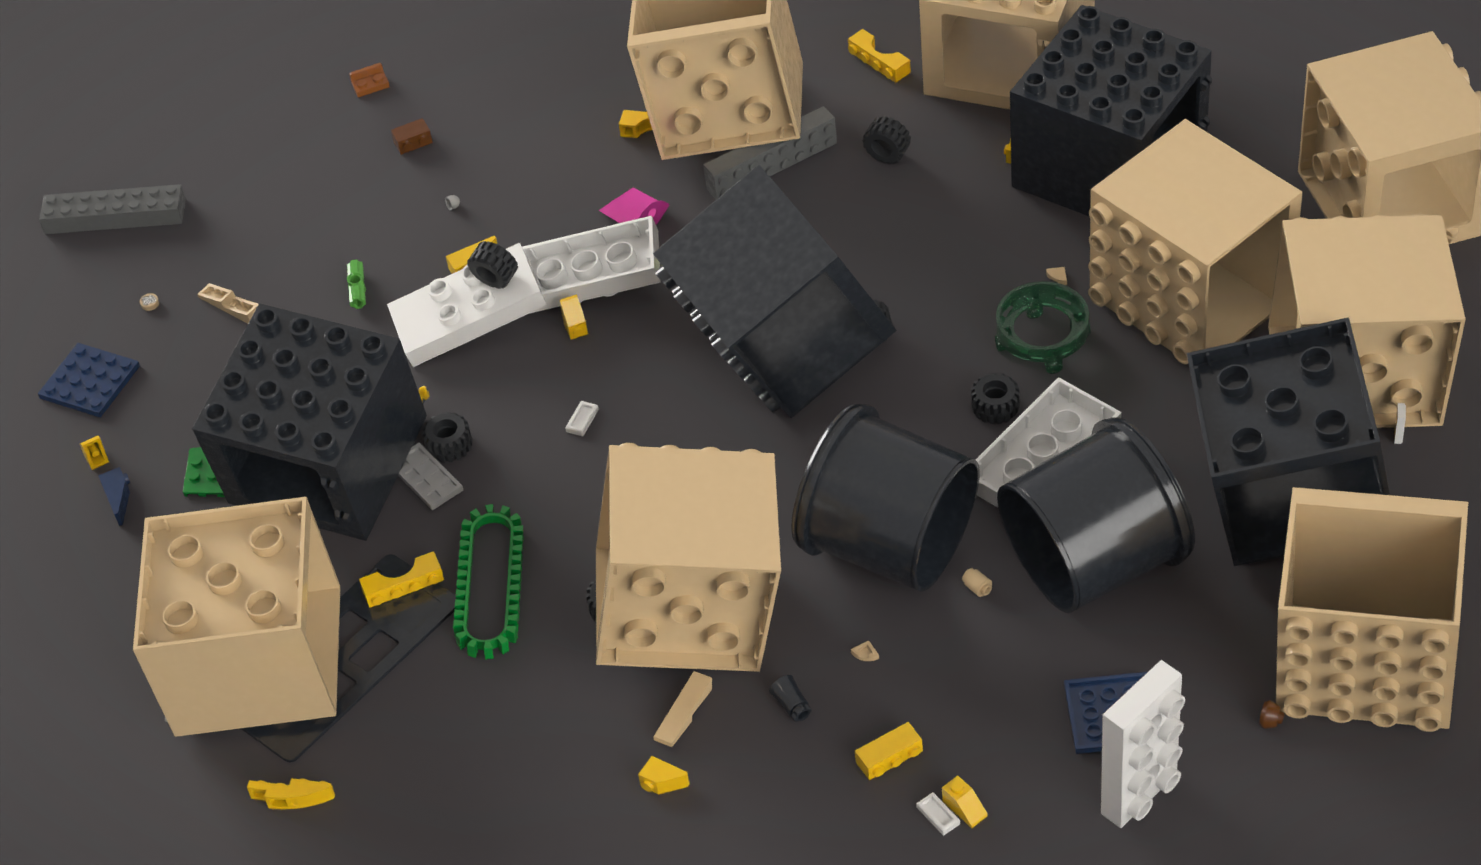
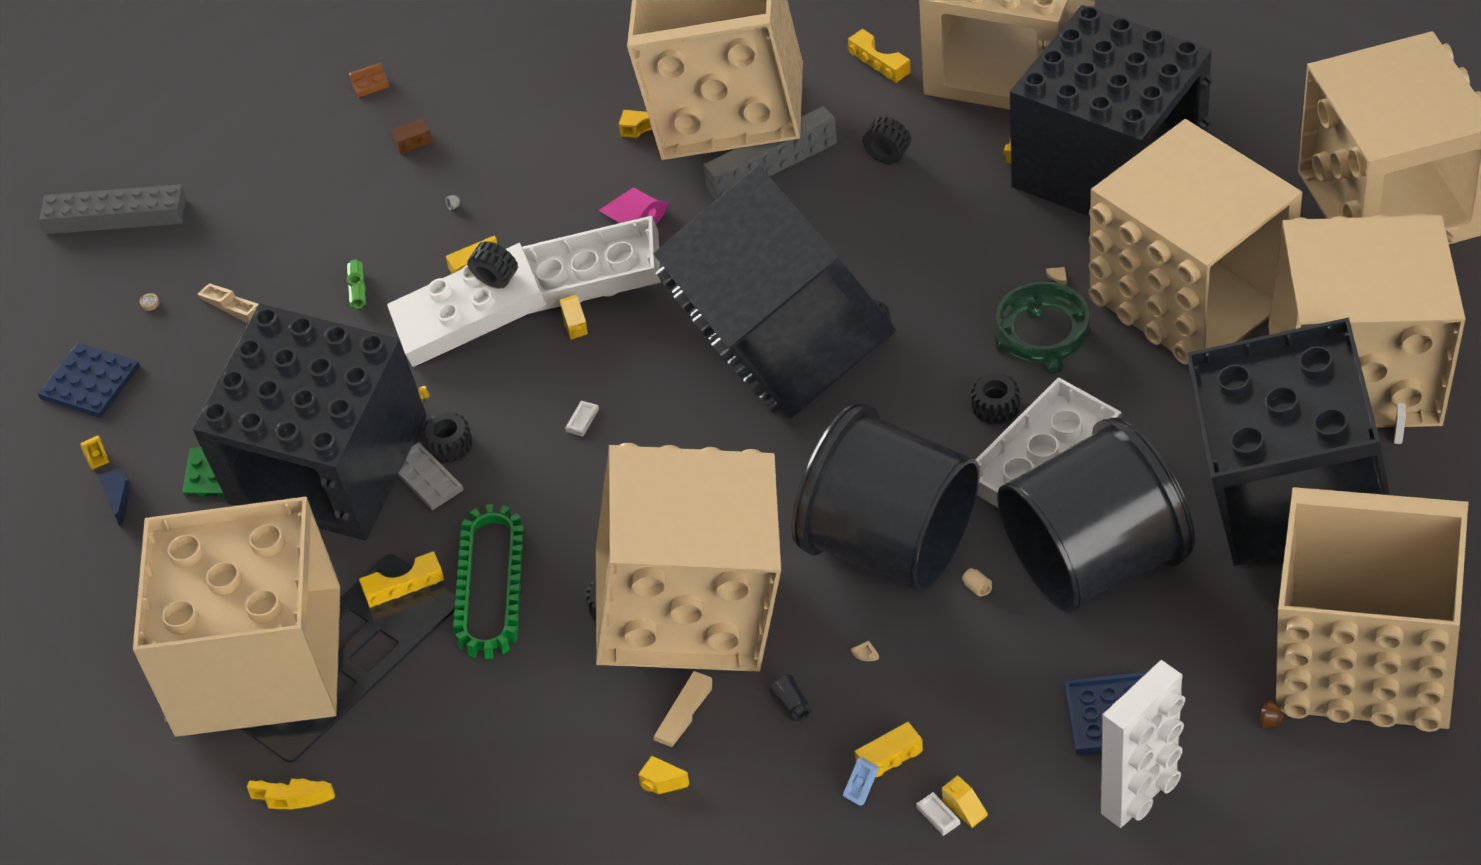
(860, 781): none -> light blue plate

